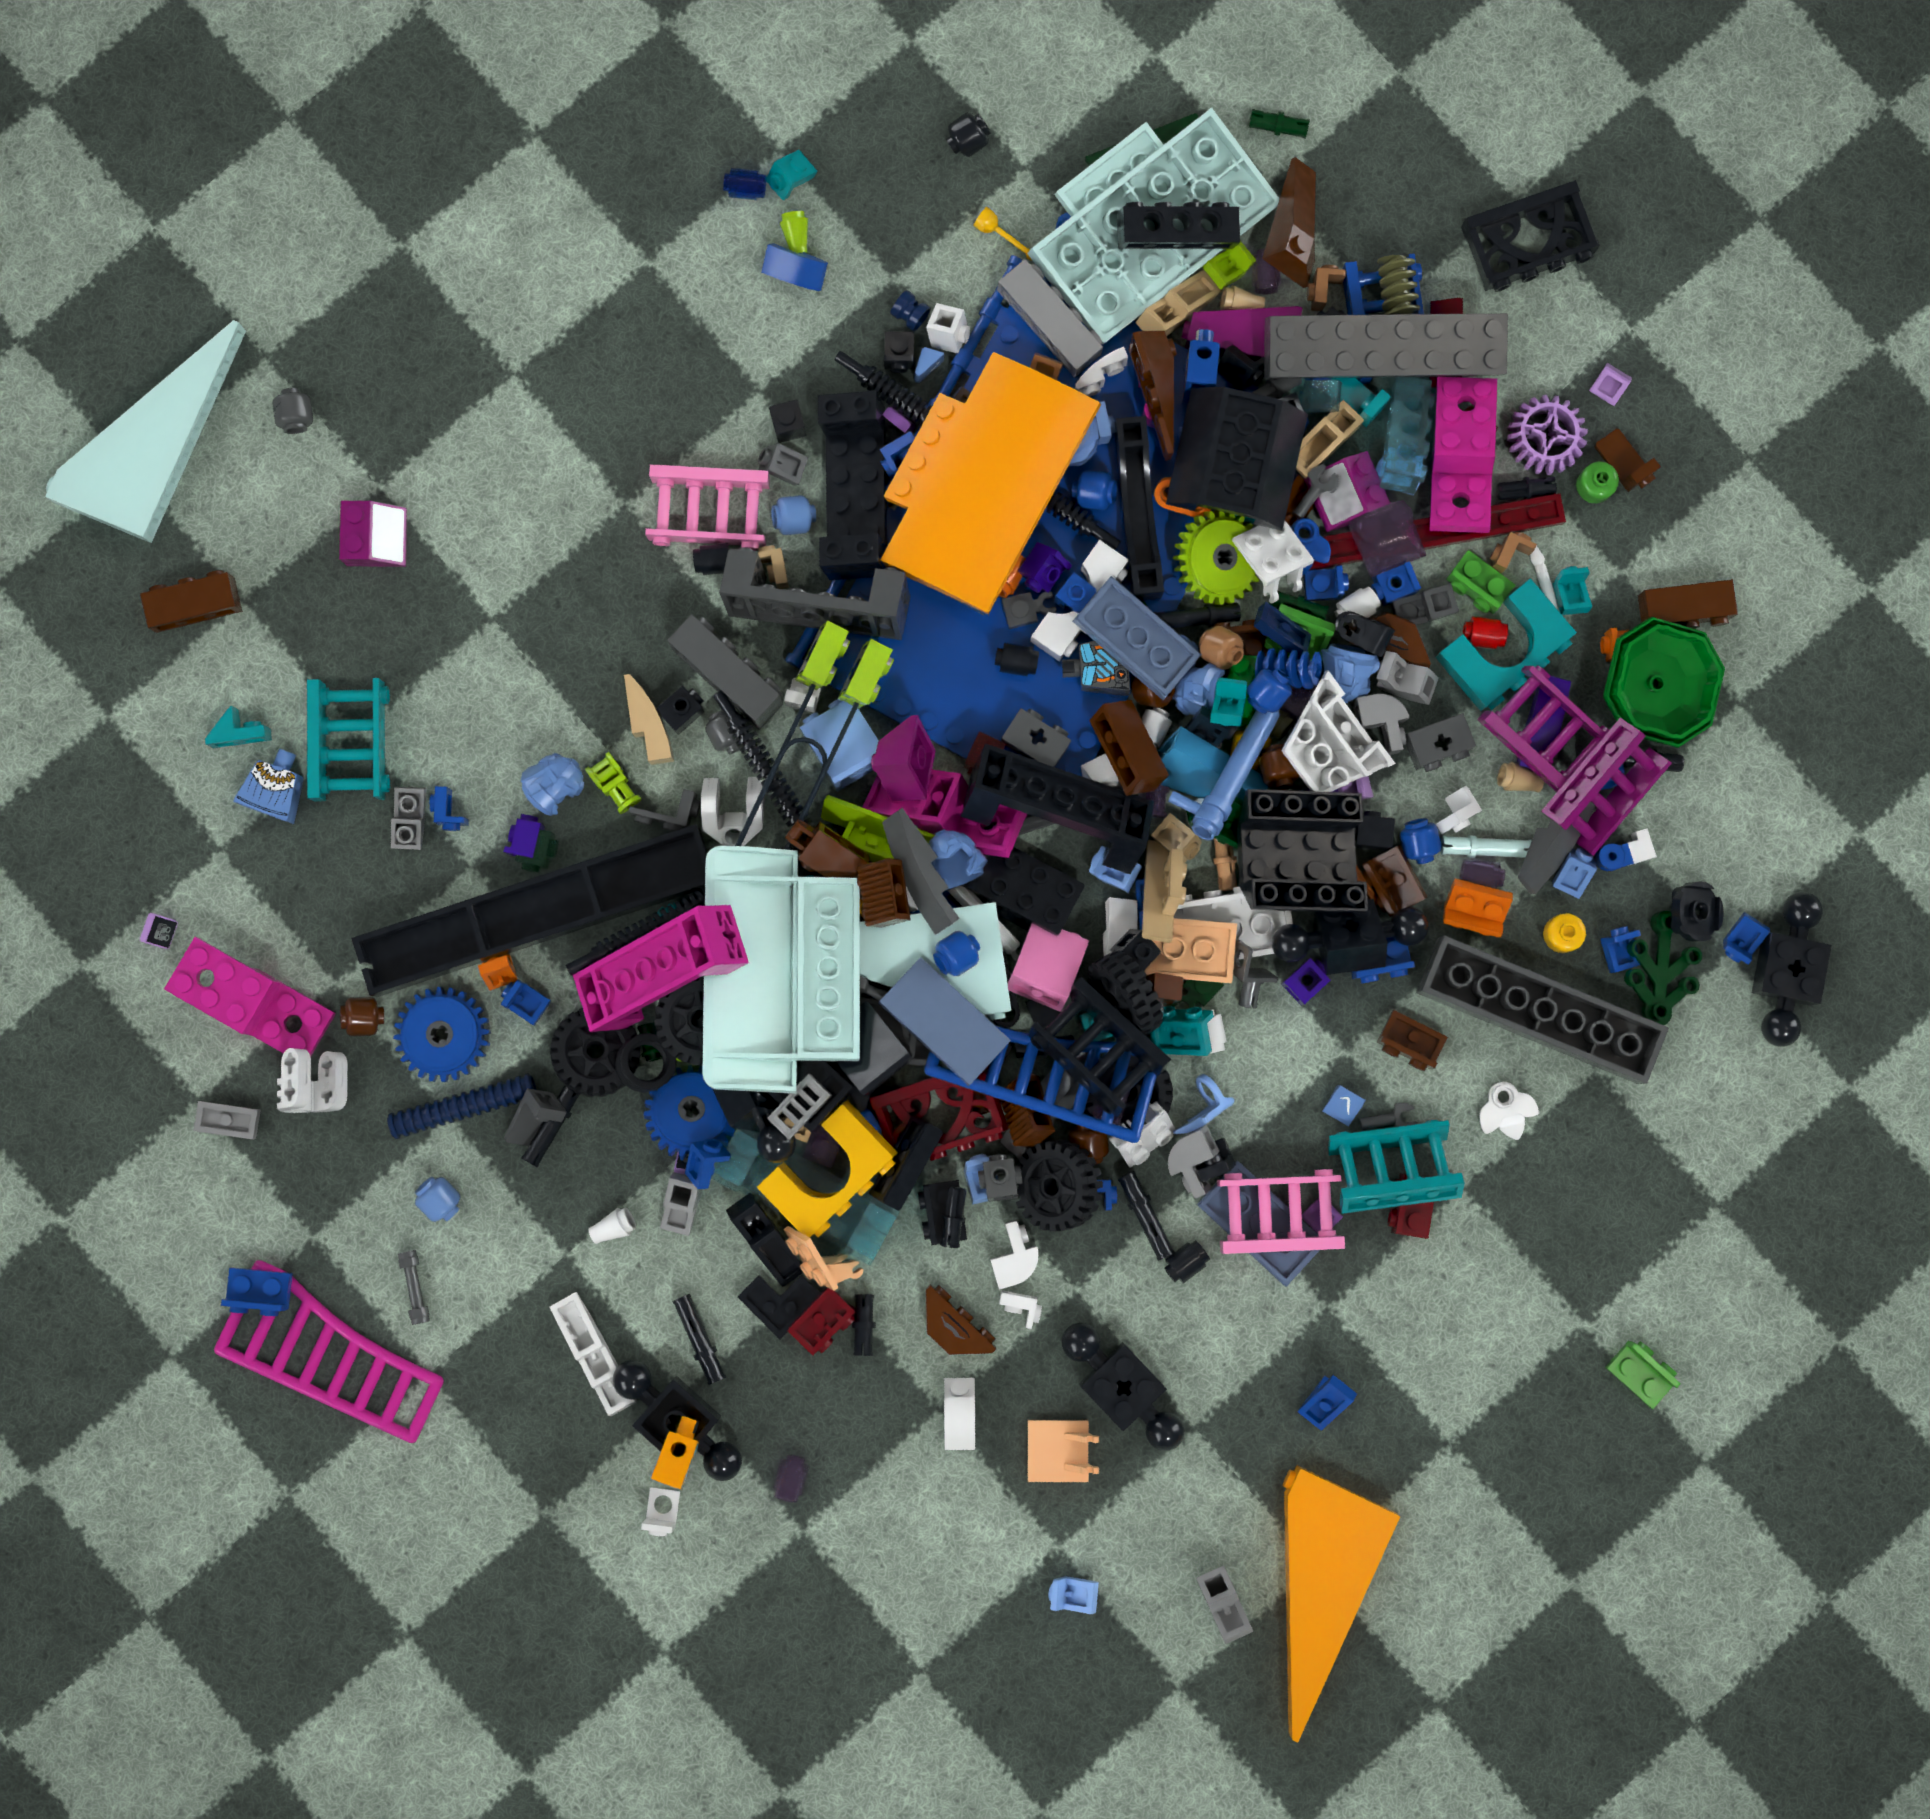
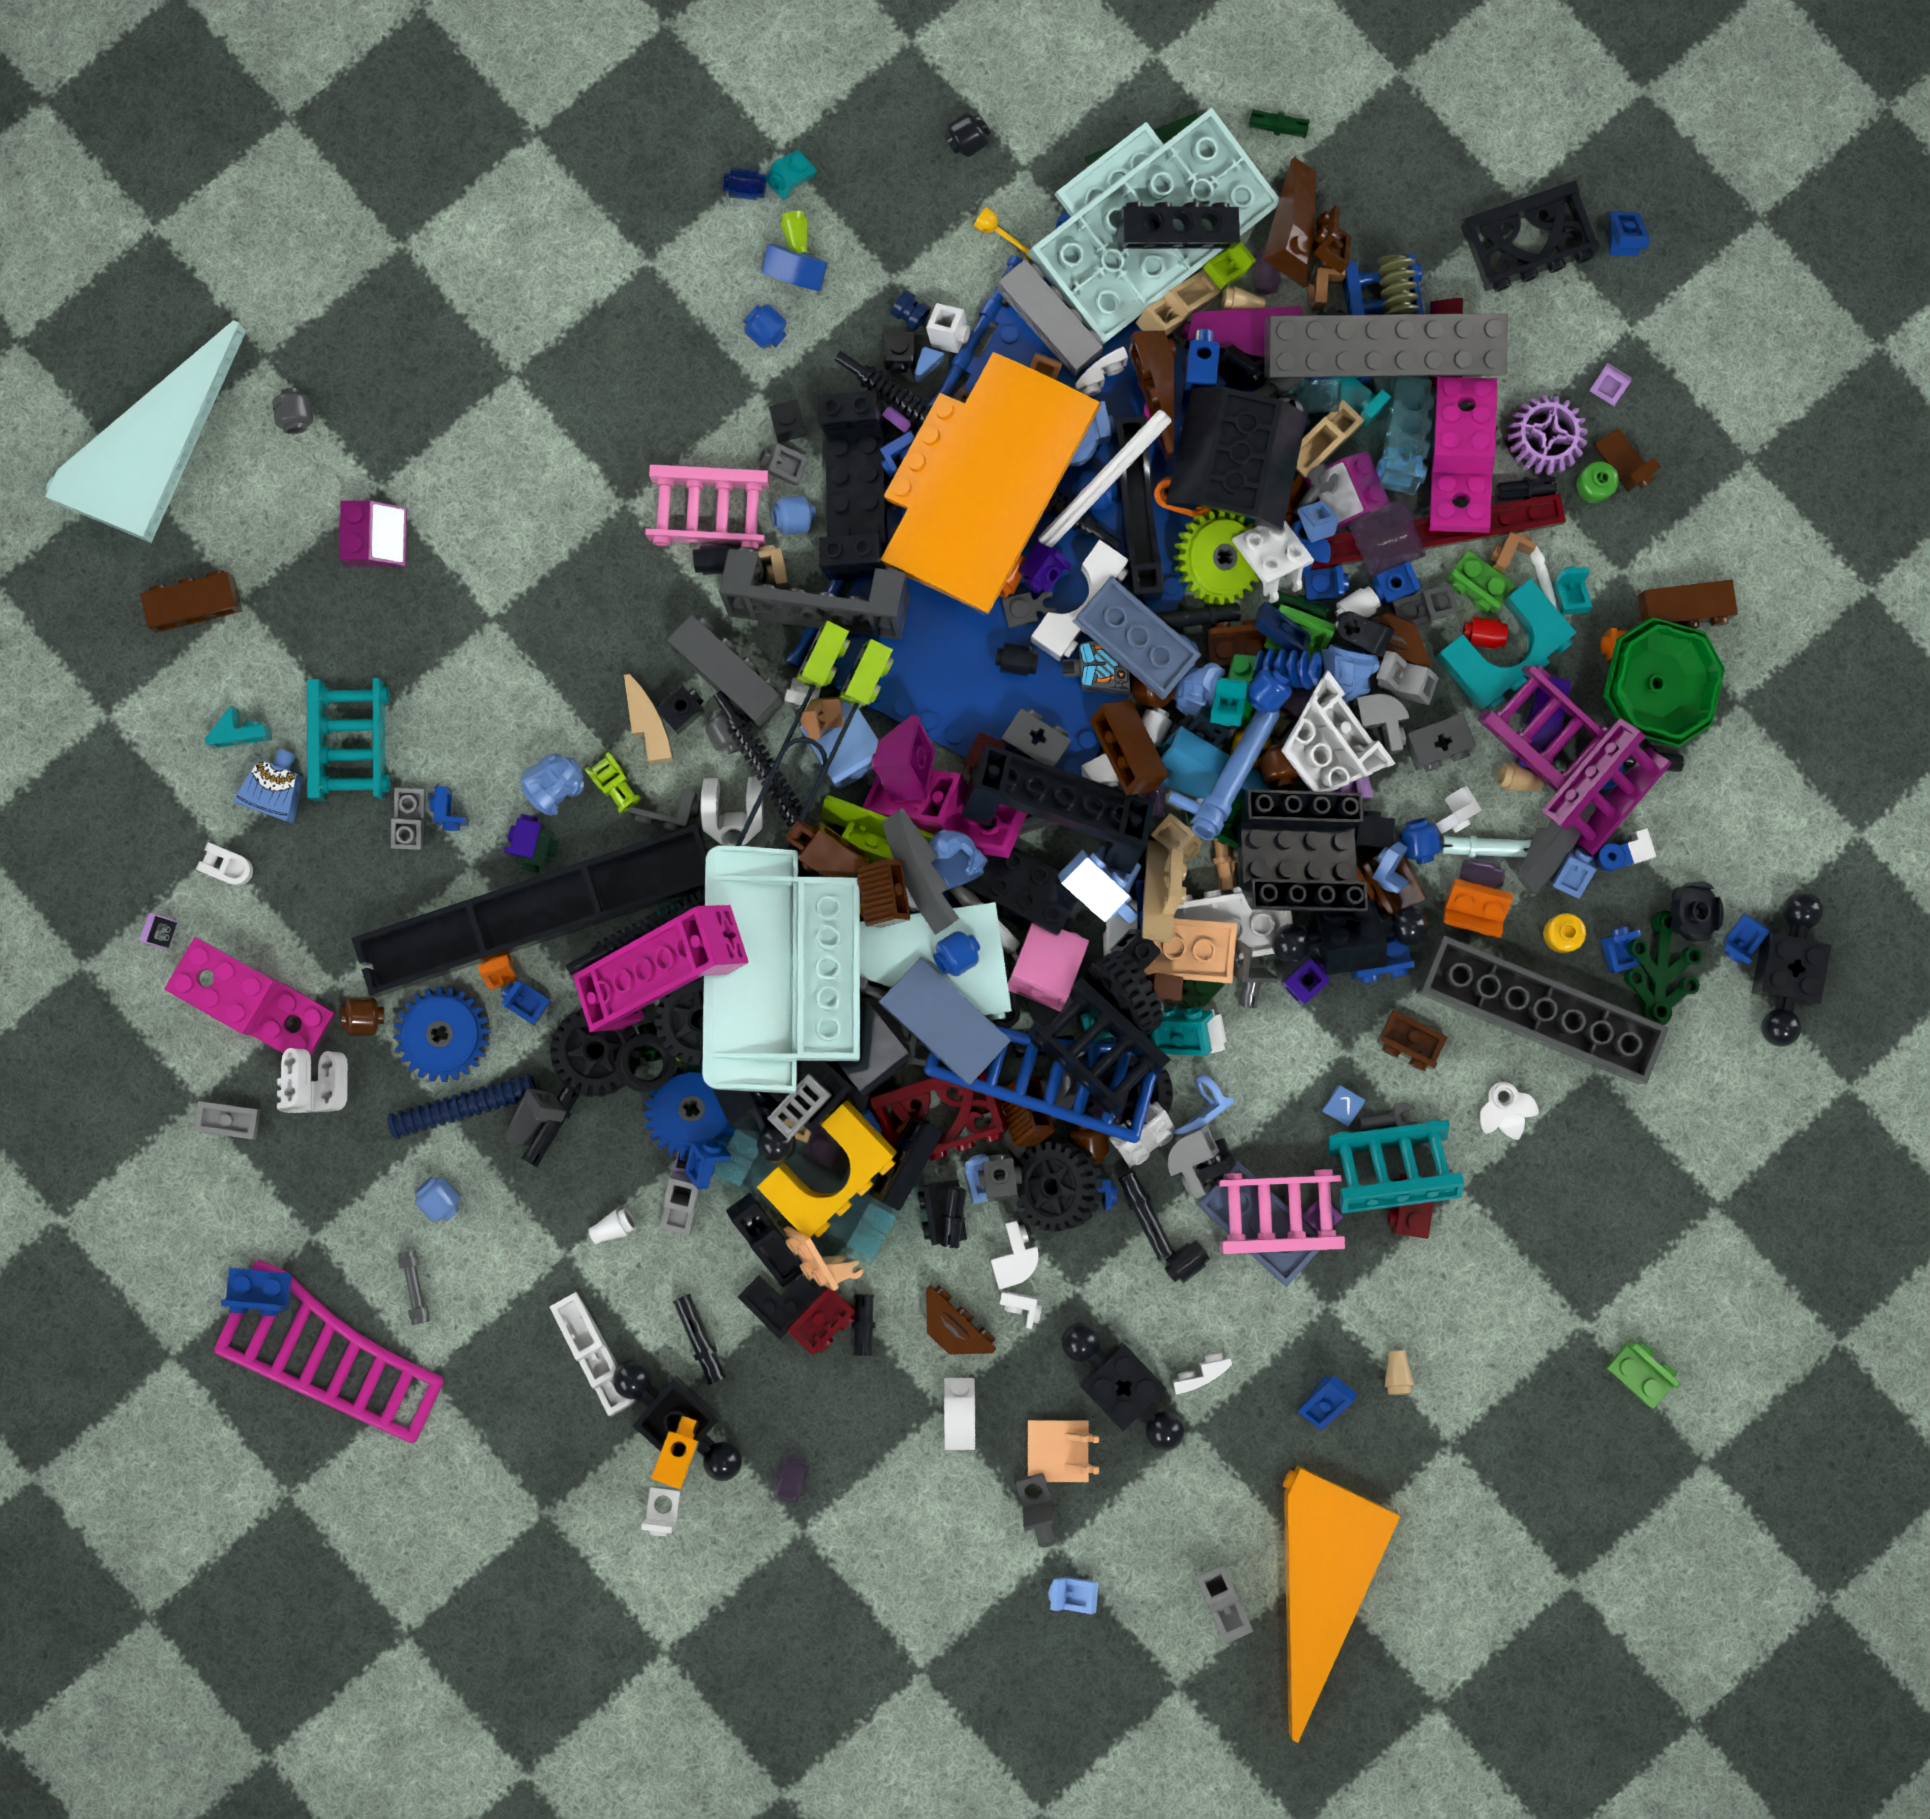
(233, 870): none -> white plate
(765, 326): none -> blue head
(822, 714): none -> medium nougat bracket
(1039, 1510): none -> dark grey bracket
(1075, 594): blue bracket -> none
(1097, 888): none -> hinge
(1105, 478): none -> white axle
(1210, 1369): none -> white slope
(1220, 647): medium nougat head -> none
(1318, 521): none -> medium blue slope
(1331, 242): none -> reddish brown bracket
(1385, 873): none -> medium blue bracket
(1398, 1374): none -> tan cone
(1627, 234): none -> blue slope

